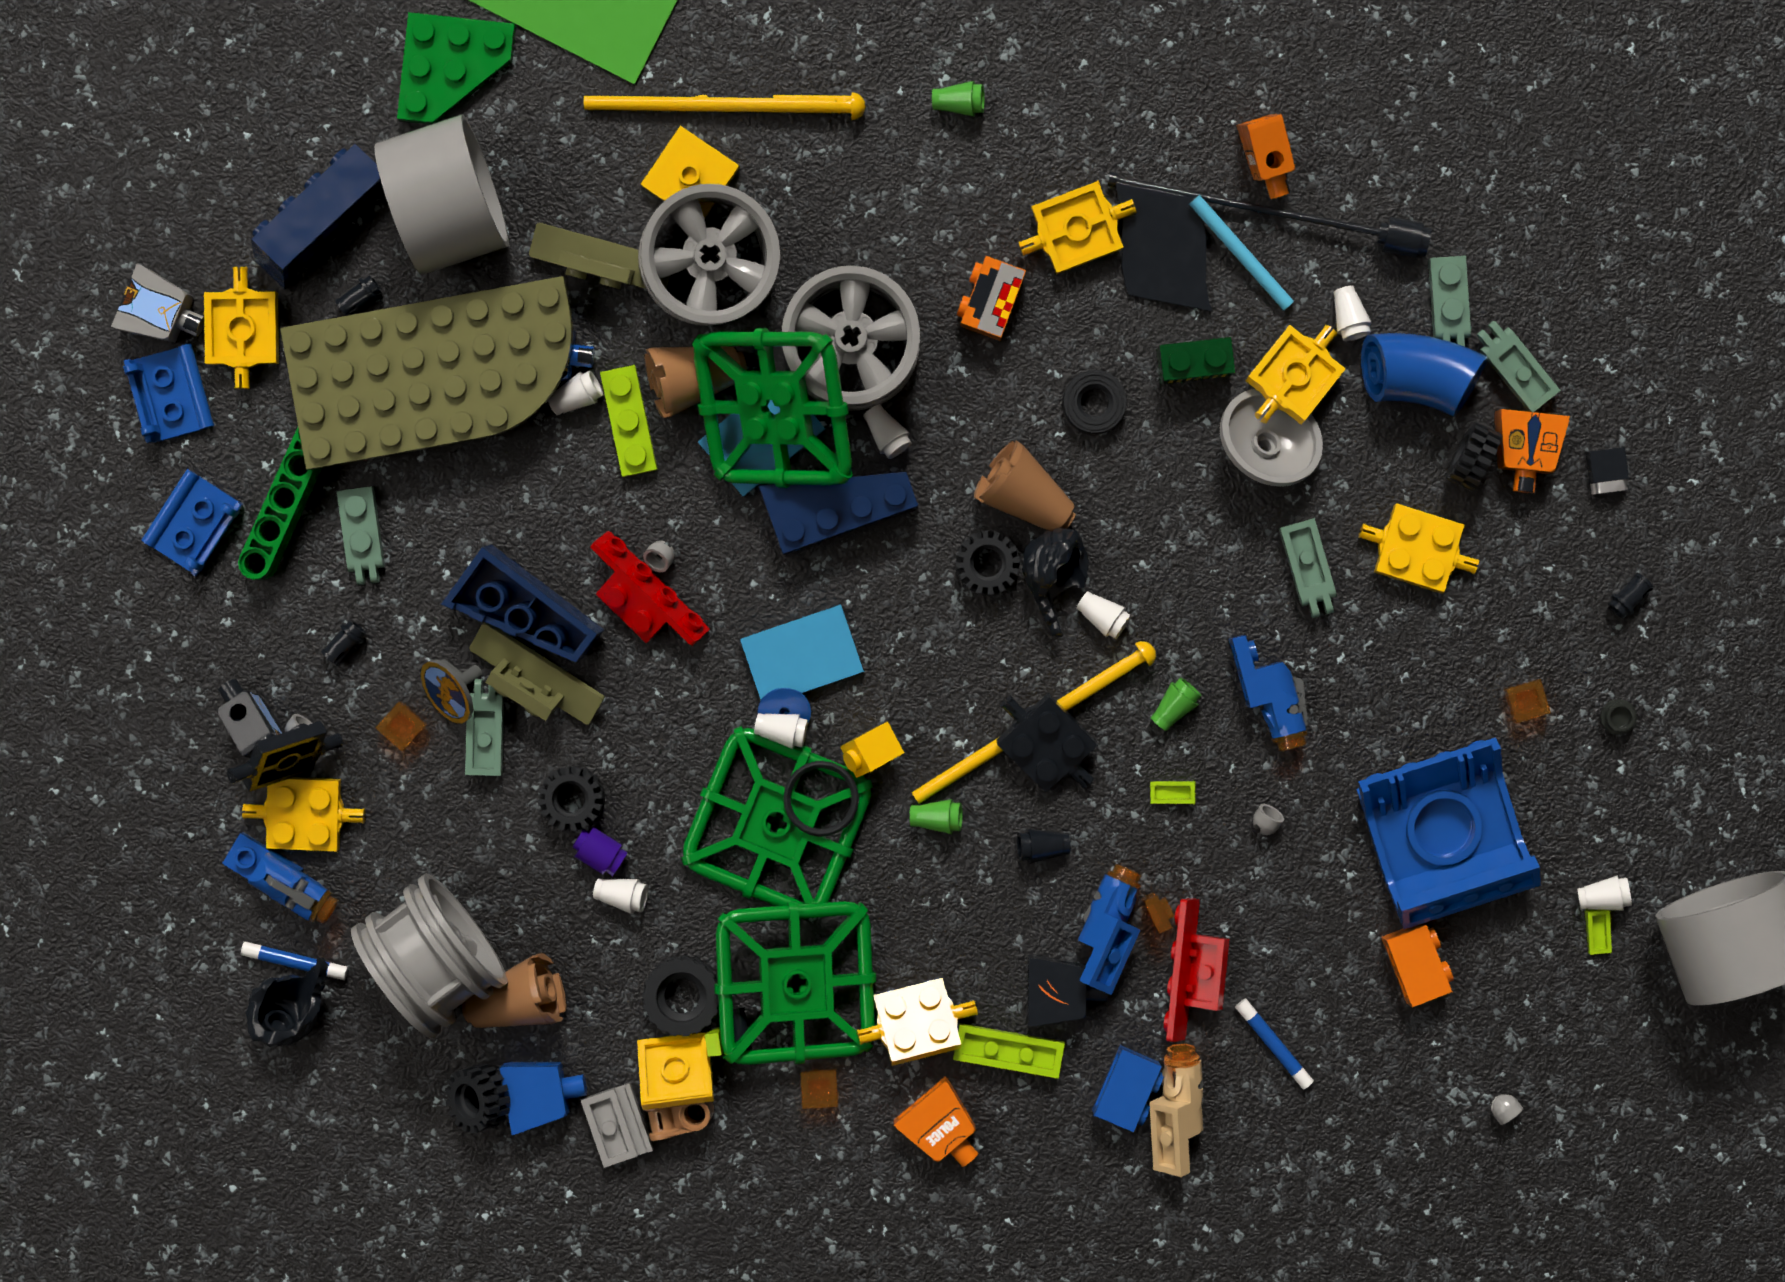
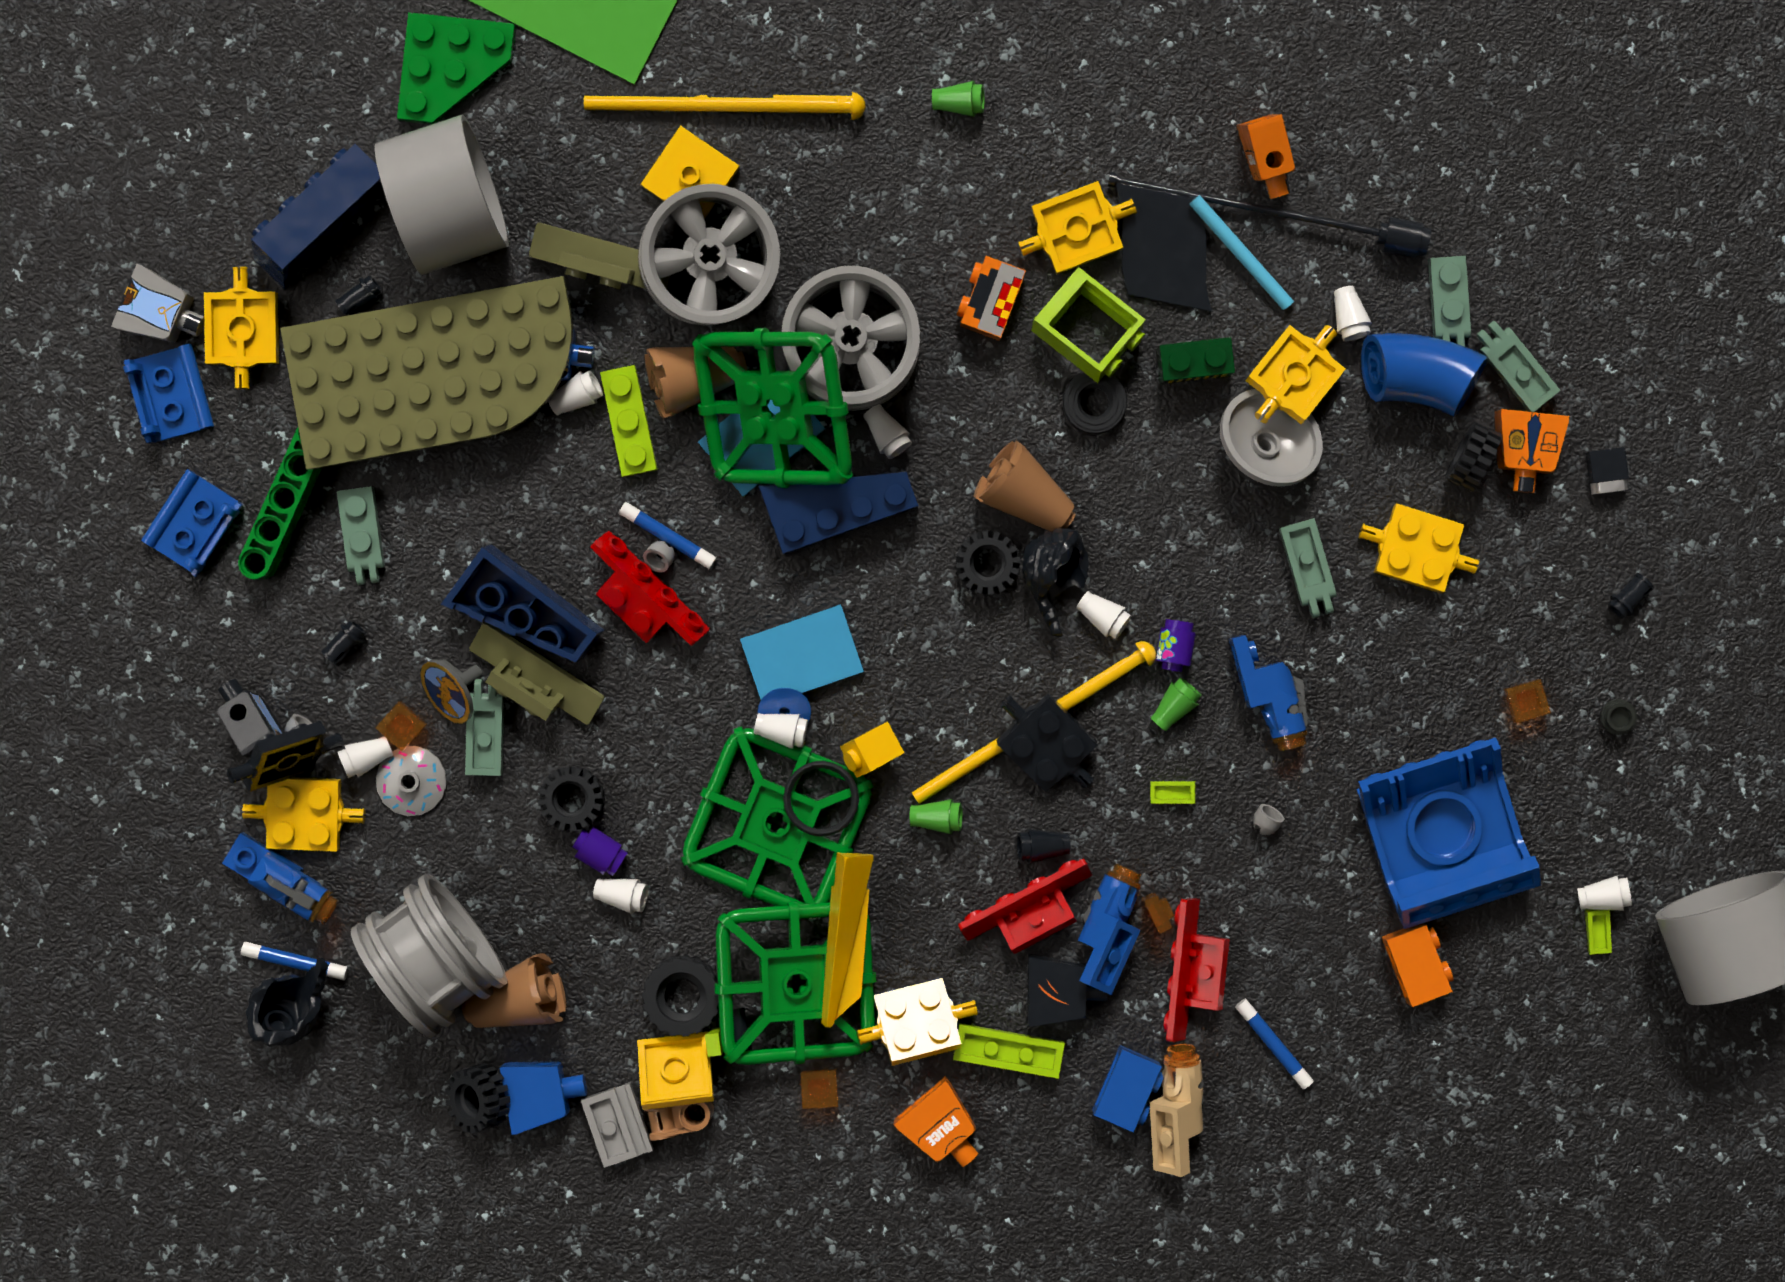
(364, 755): none -> white cone
(428, 776): none -> light grey dish
(667, 535): none -> blue bar
(846, 935): none -> yellow wedge
(1031, 912): none -> red bracket
(1084, 284): none -> lime window
(1175, 645): none -> dark purple brick
(1505, 1108): light grey hinge -> none

